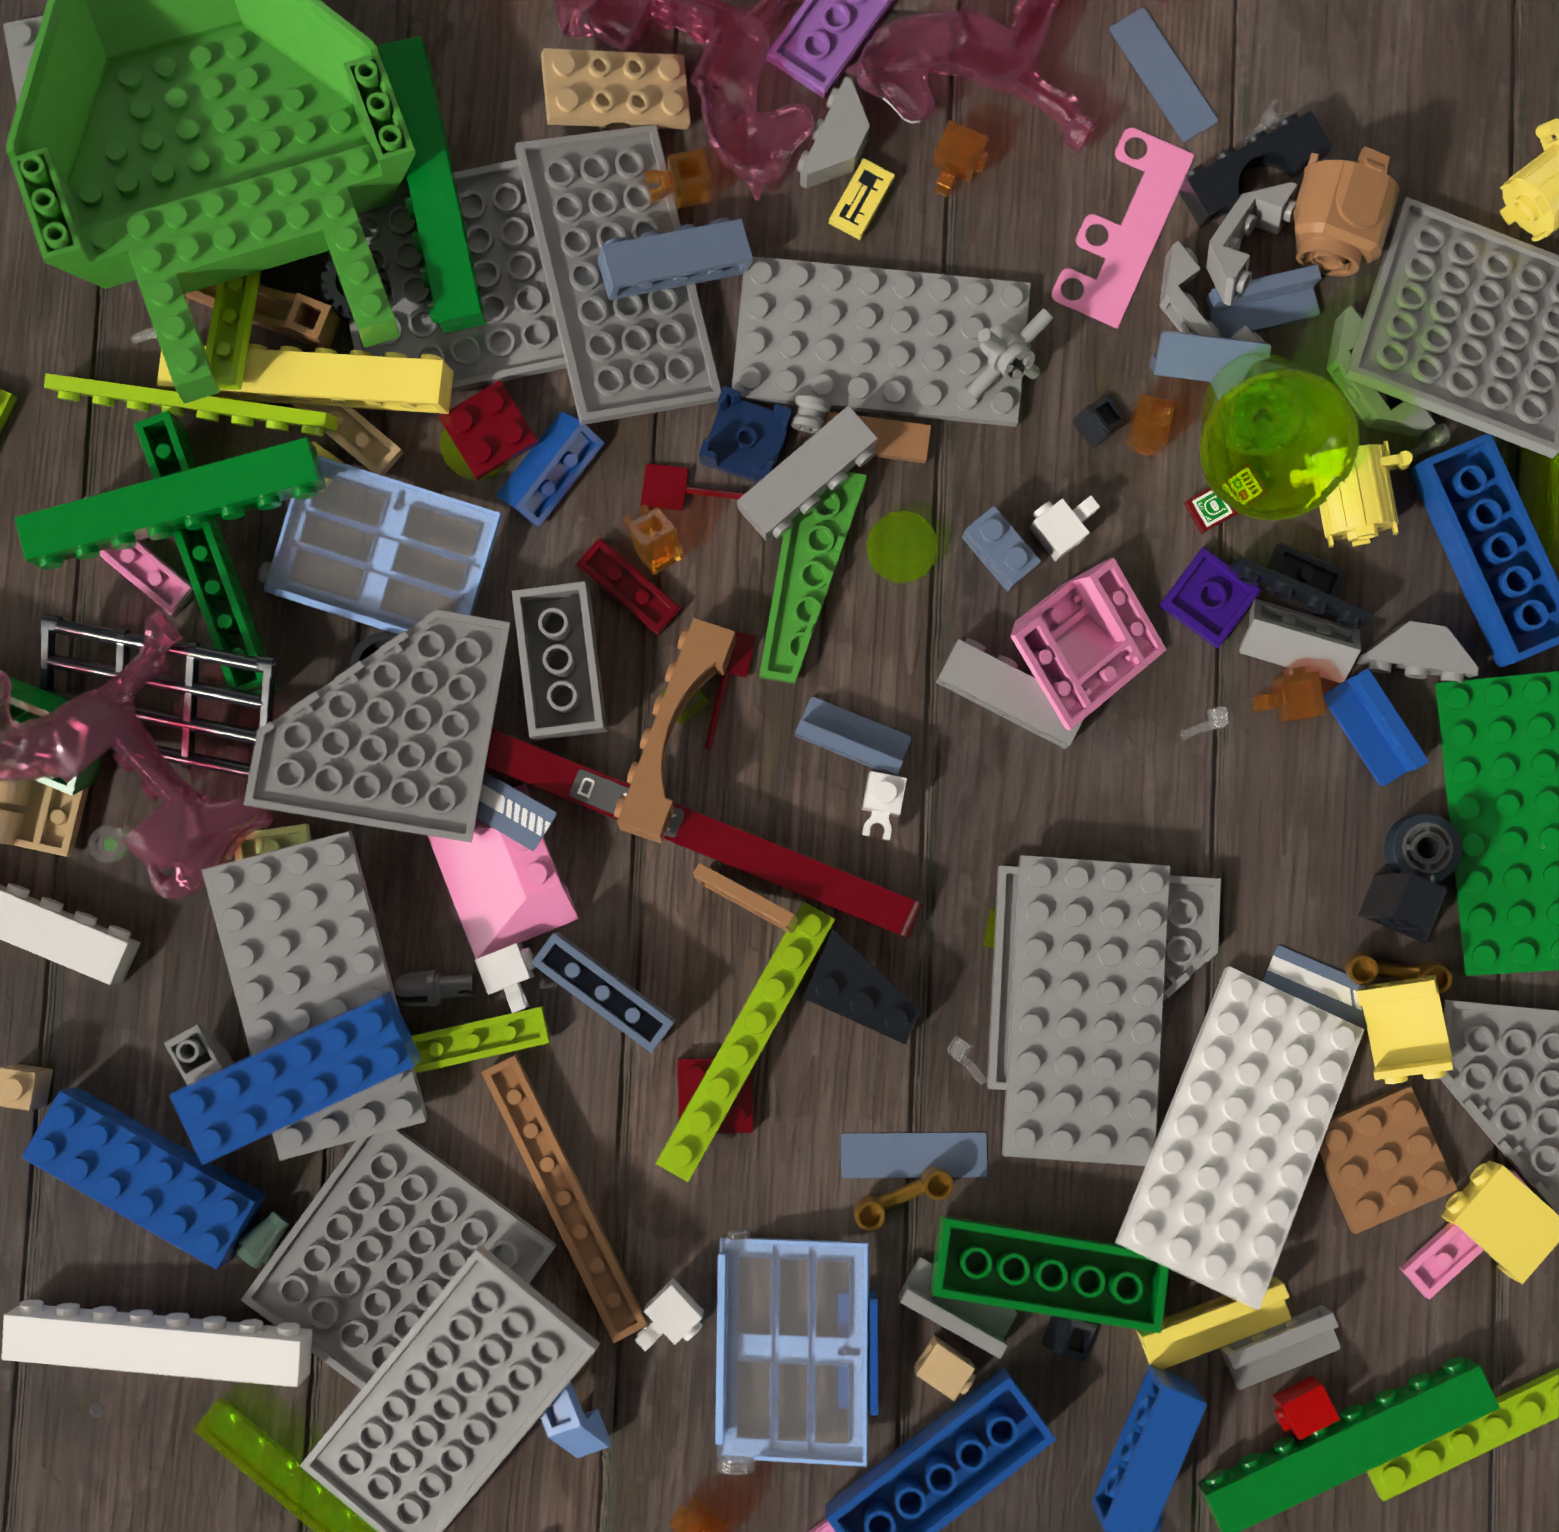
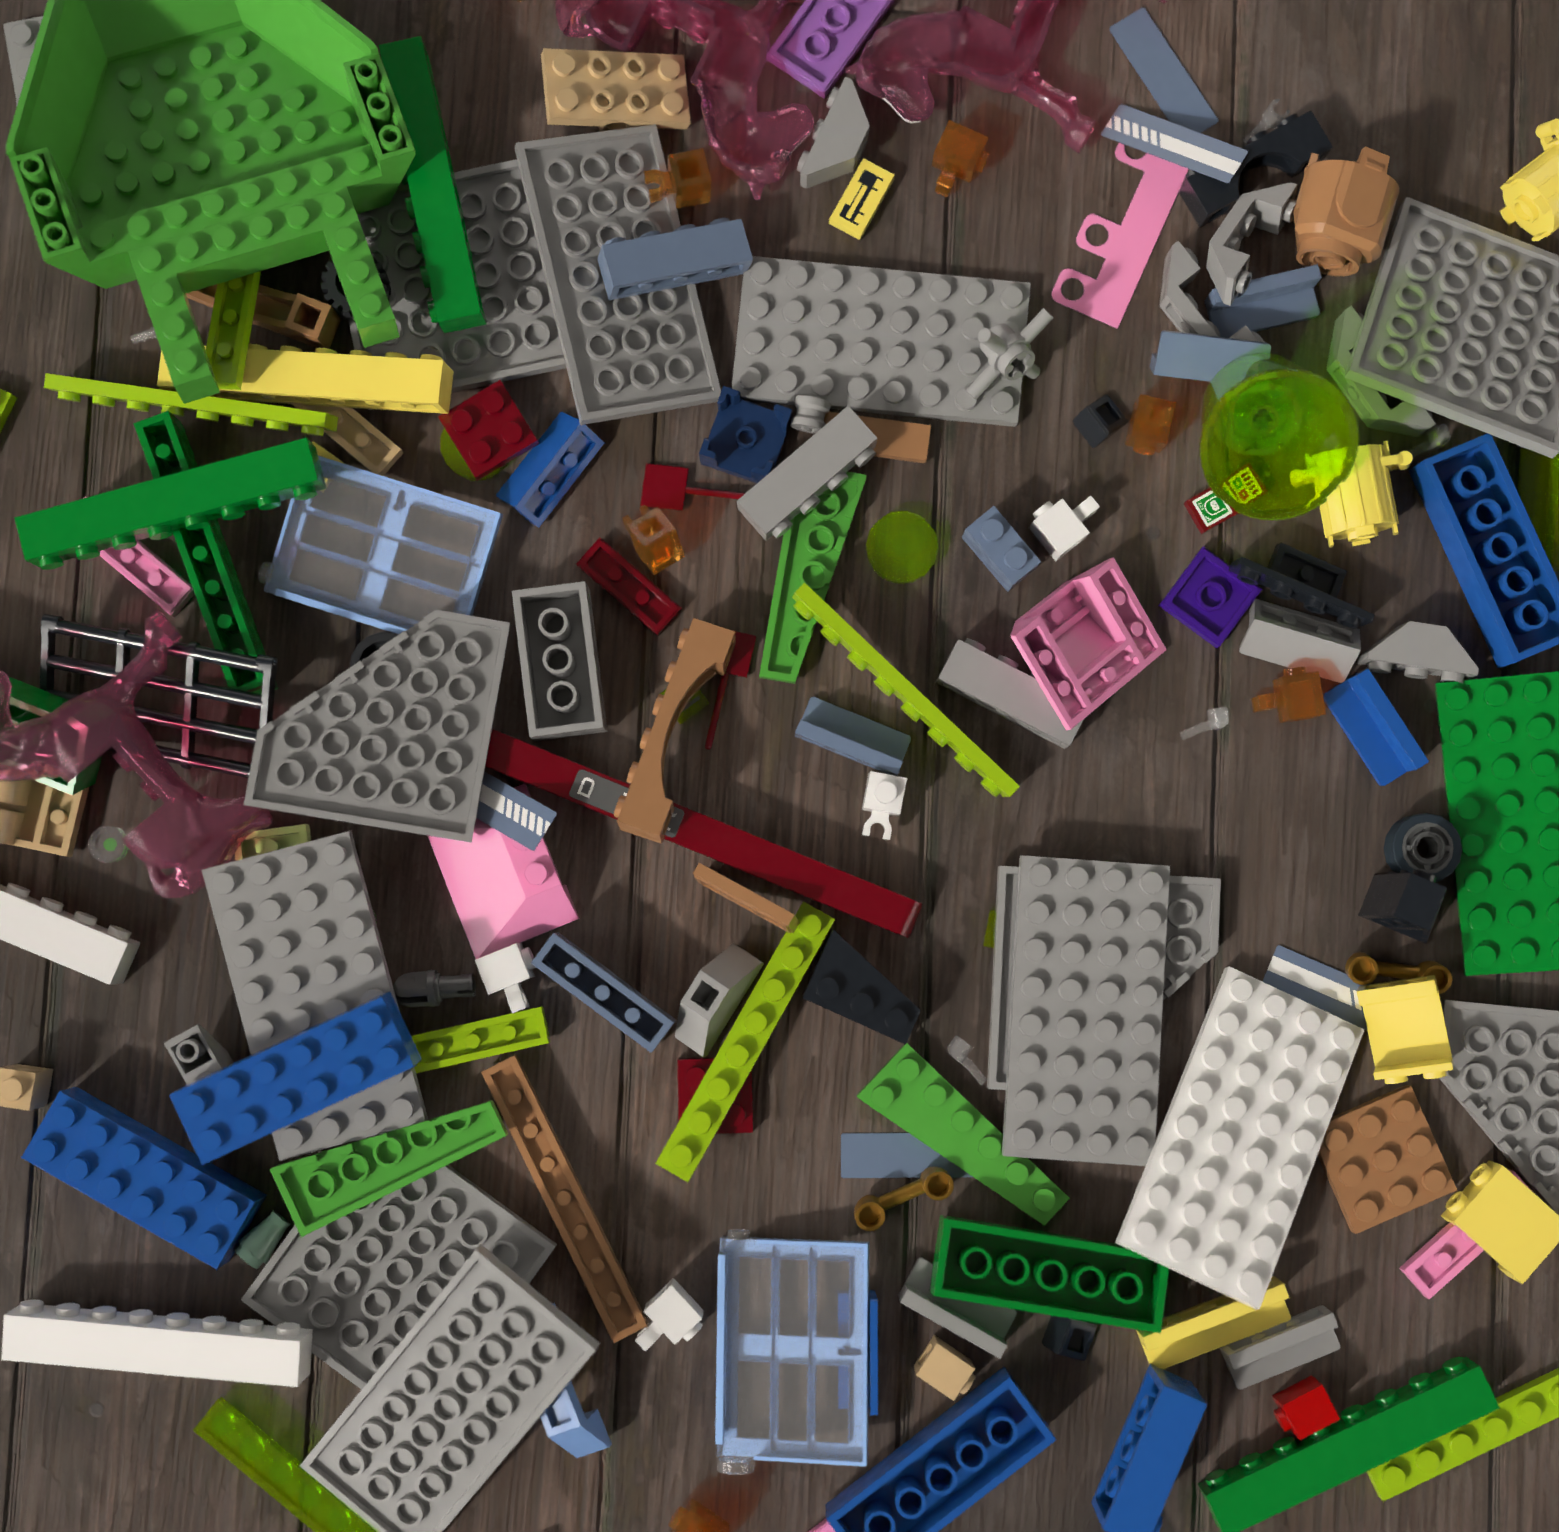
(358, 1173): none -> bright green wing
(715, 997): none -> light grey slope
(891, 681): none -> lime plate
(935, 1113): none -> bright green wing
(1174, 143): none -> sand blue sticker

